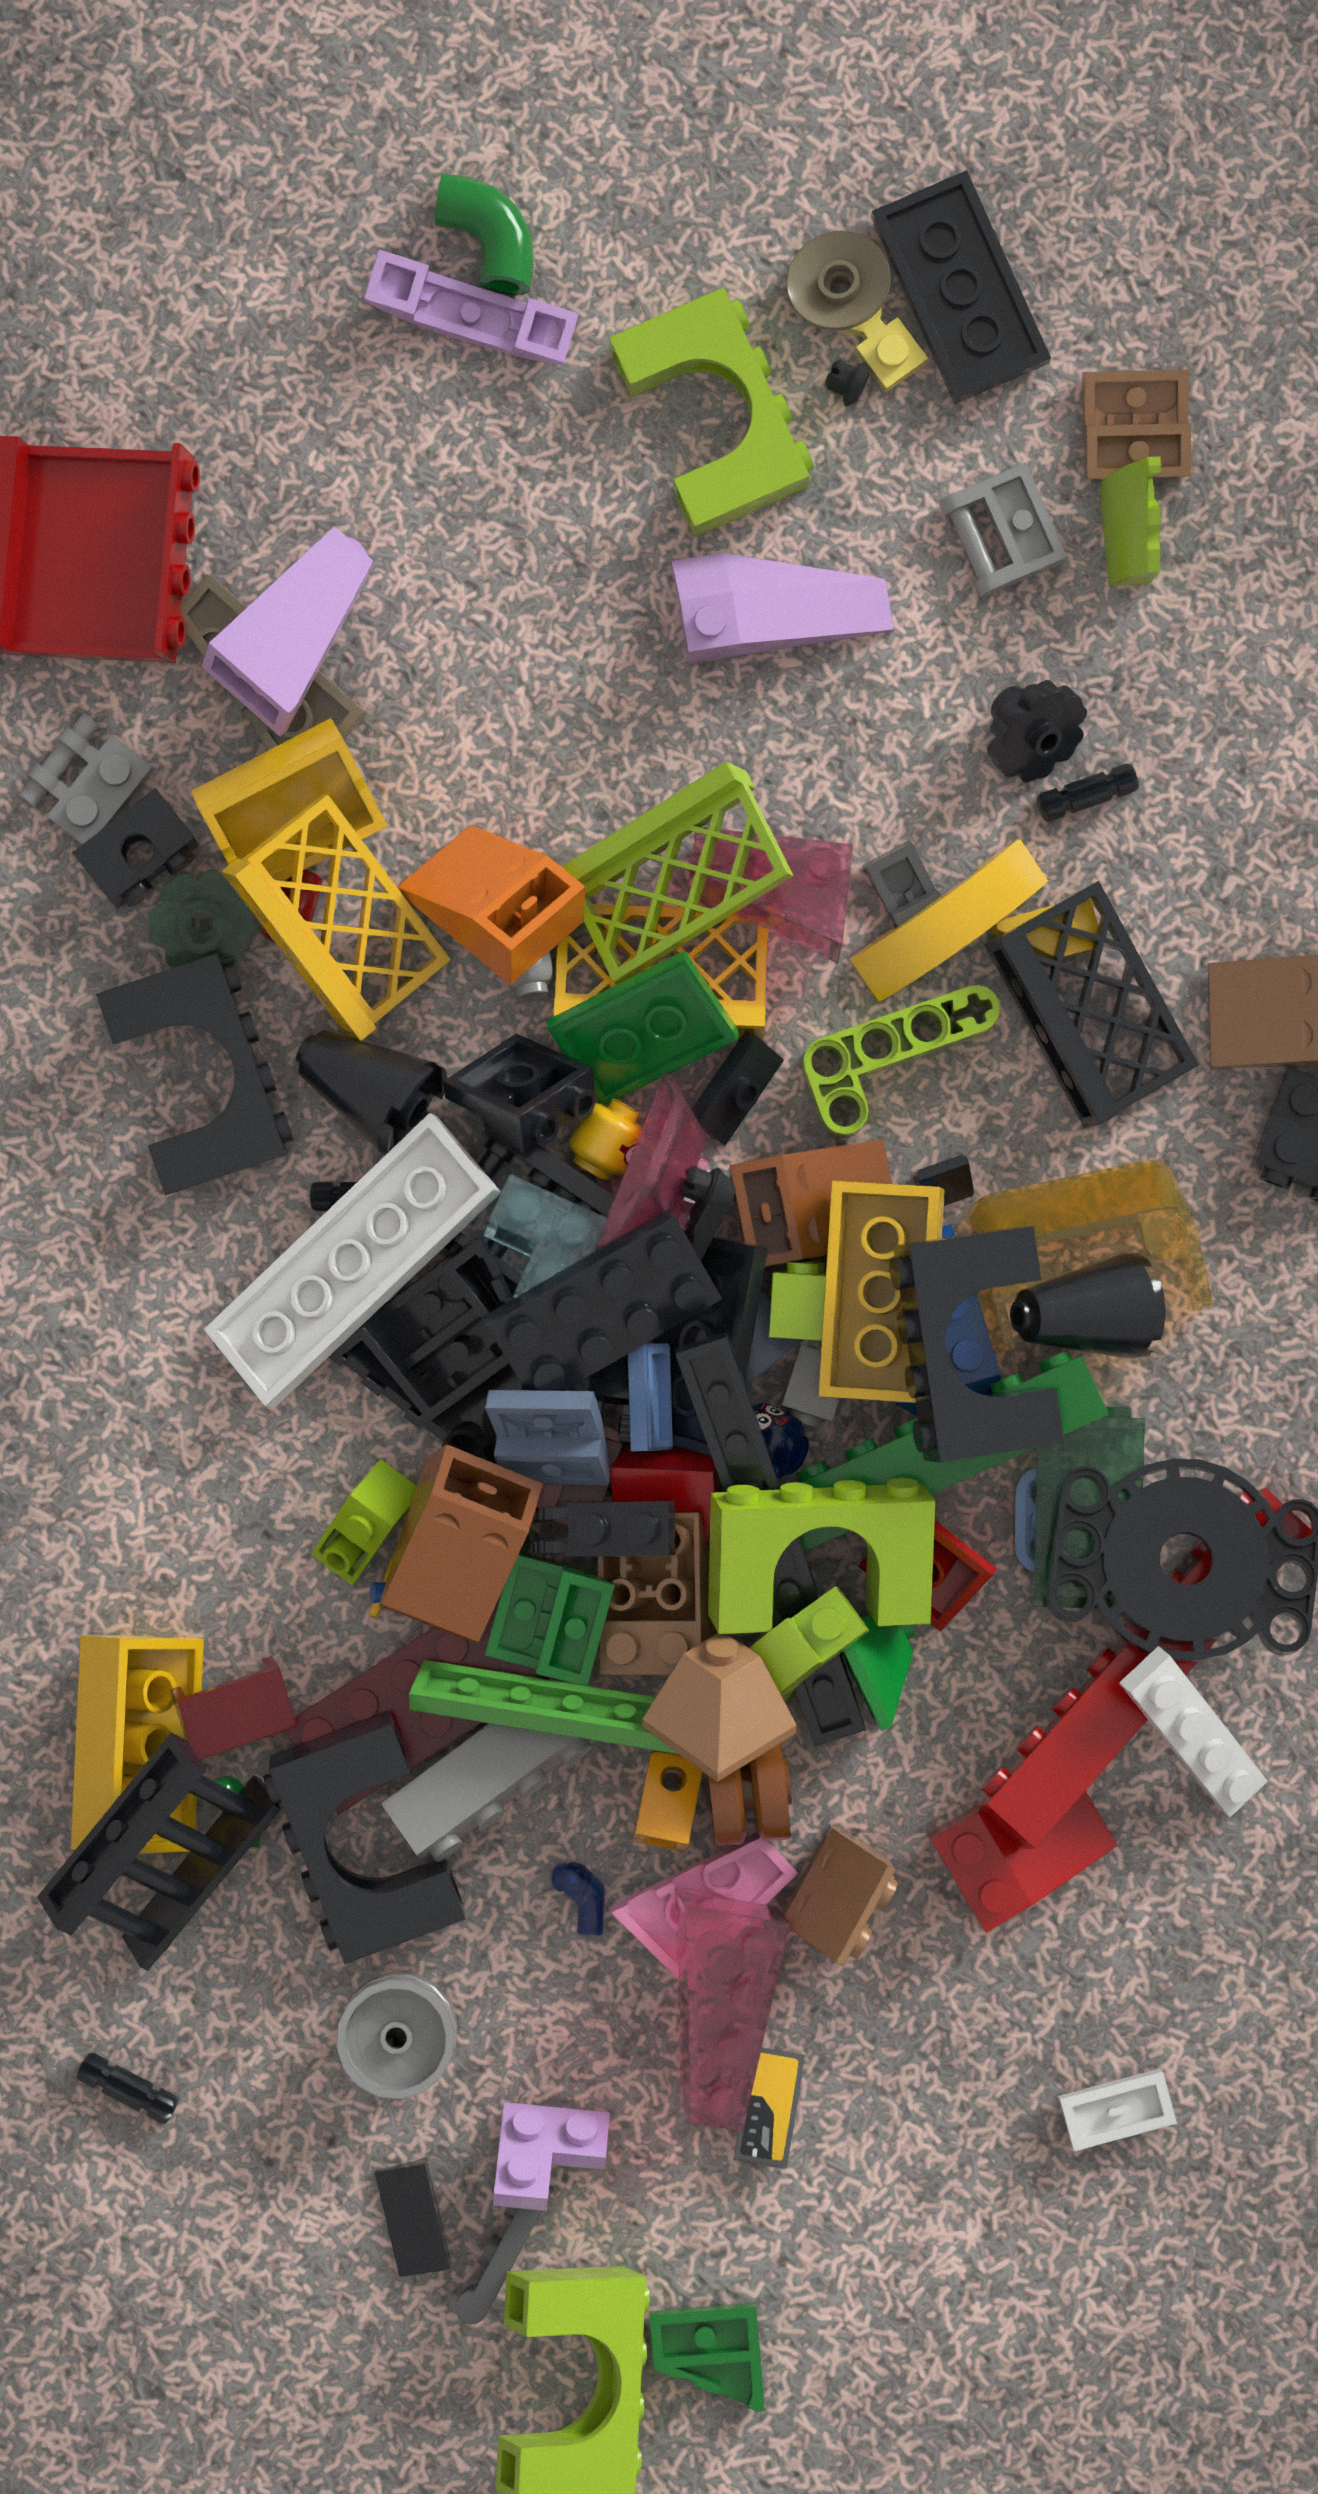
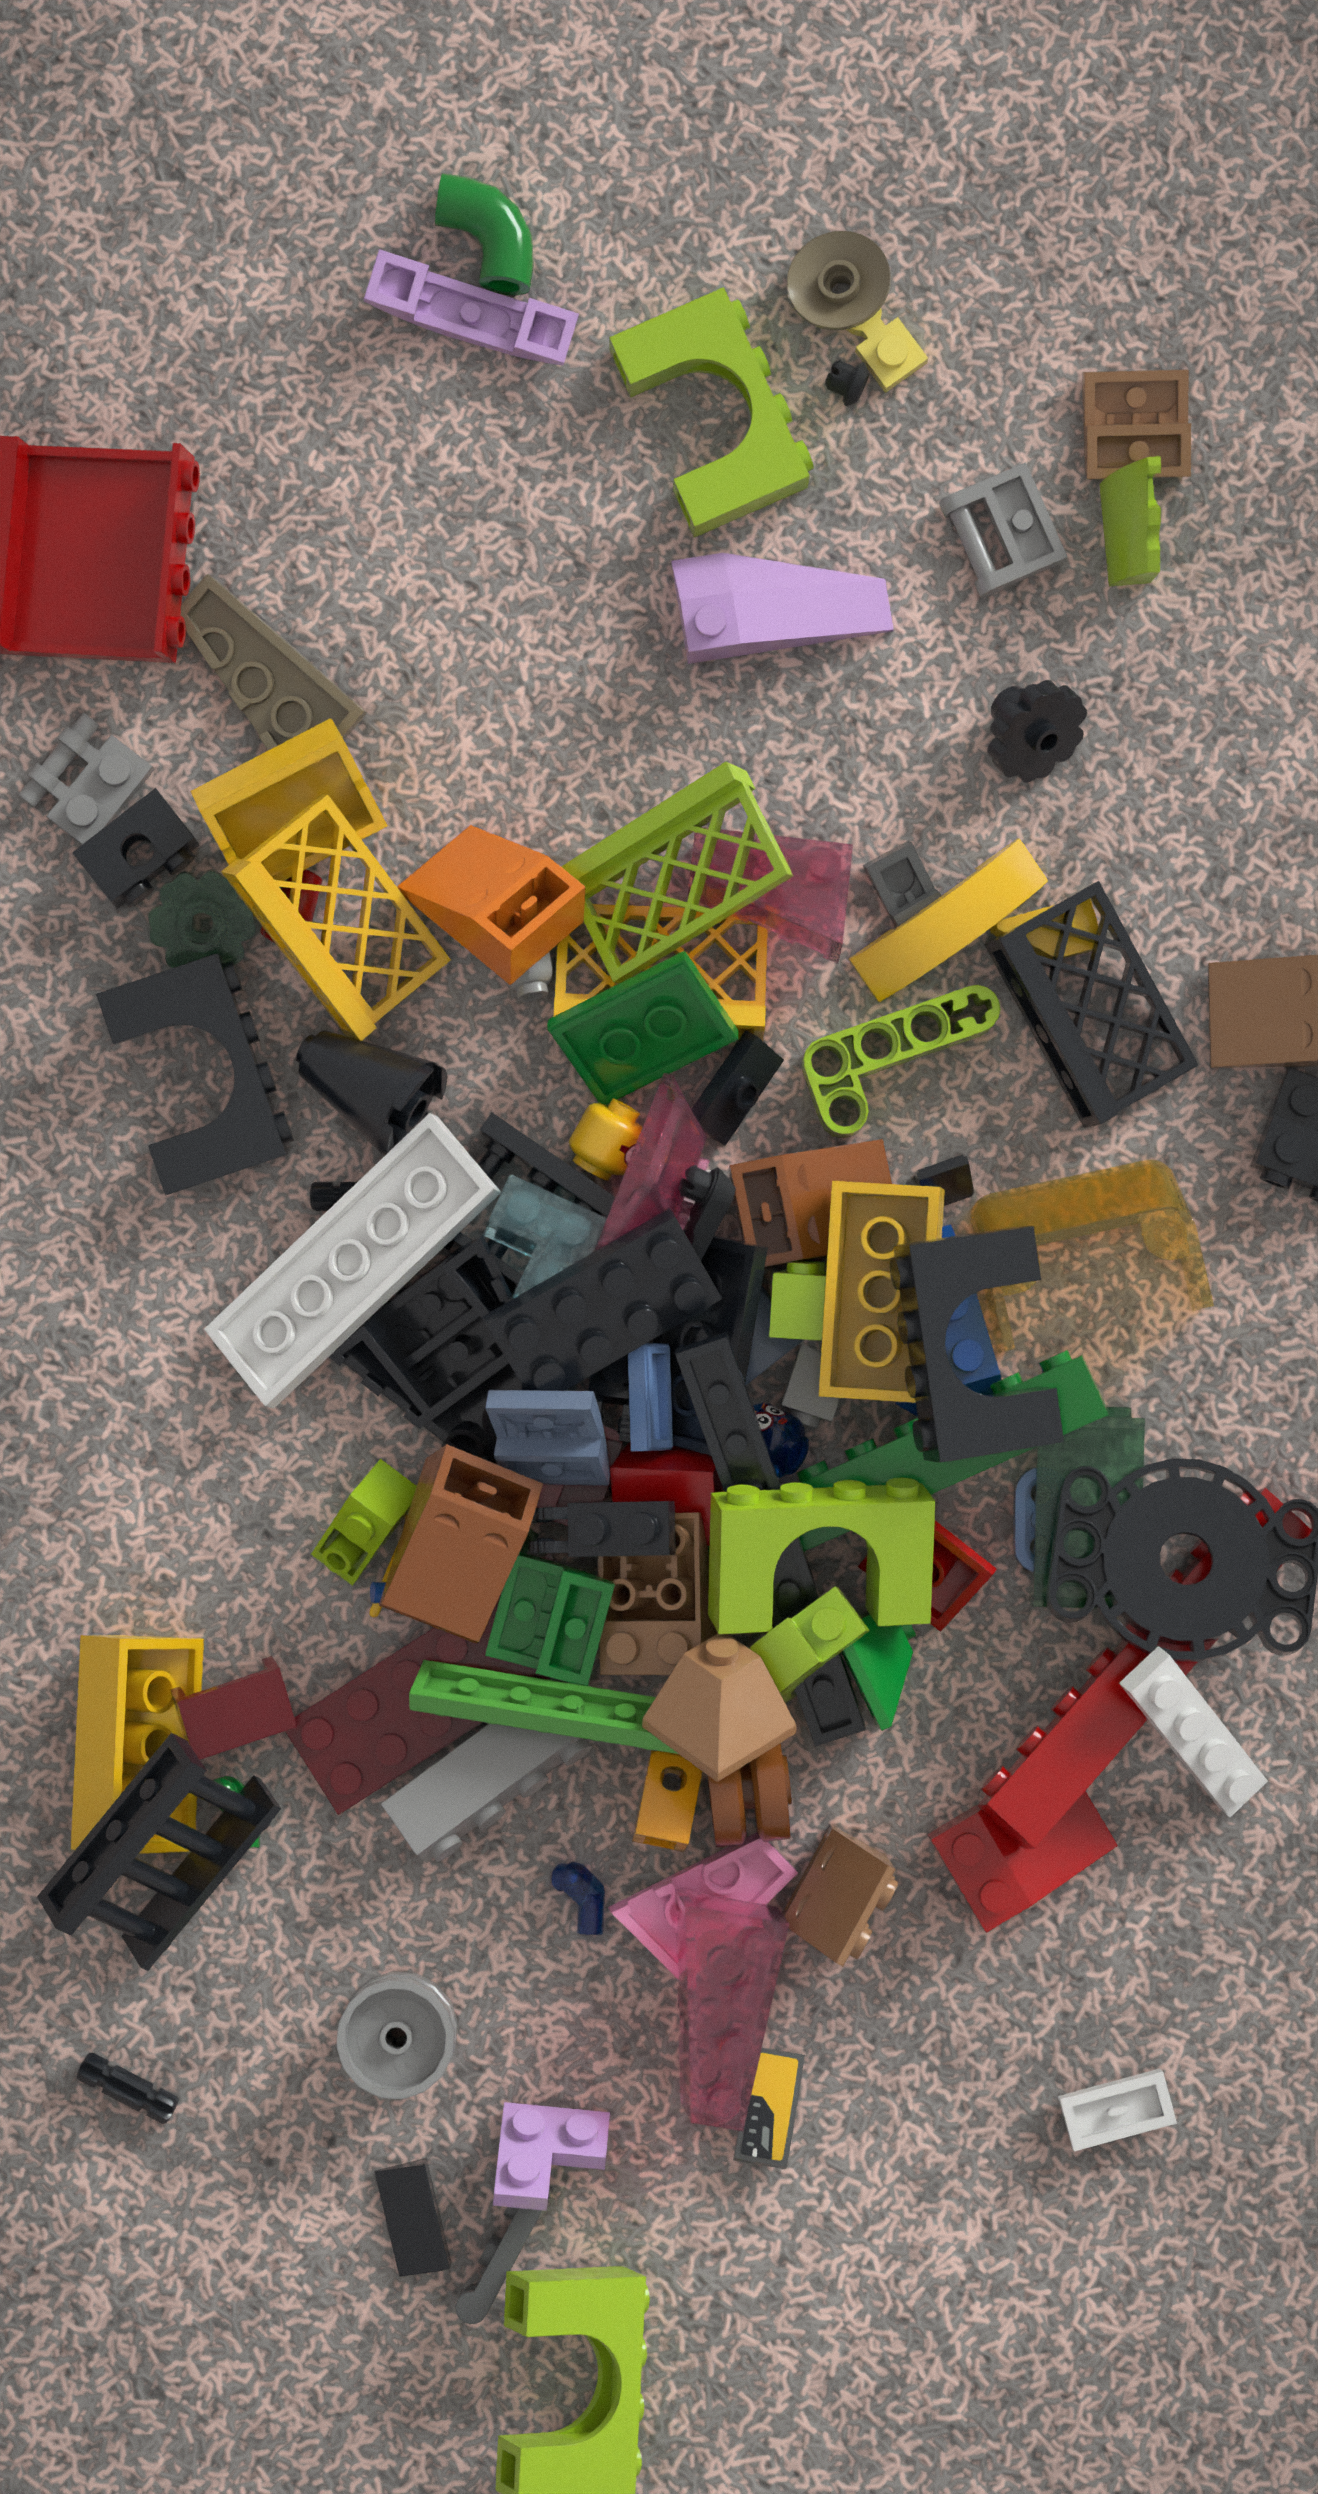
(285, 633): lavender slope -> none
(359, 1910): black arch -> none
(524, 1091): black plate -> none
(712, 2349): green wing -> none
(960, 287): black plate -> none
(1087, 792): black axle -> none
(1095, 1309): black cone -> none

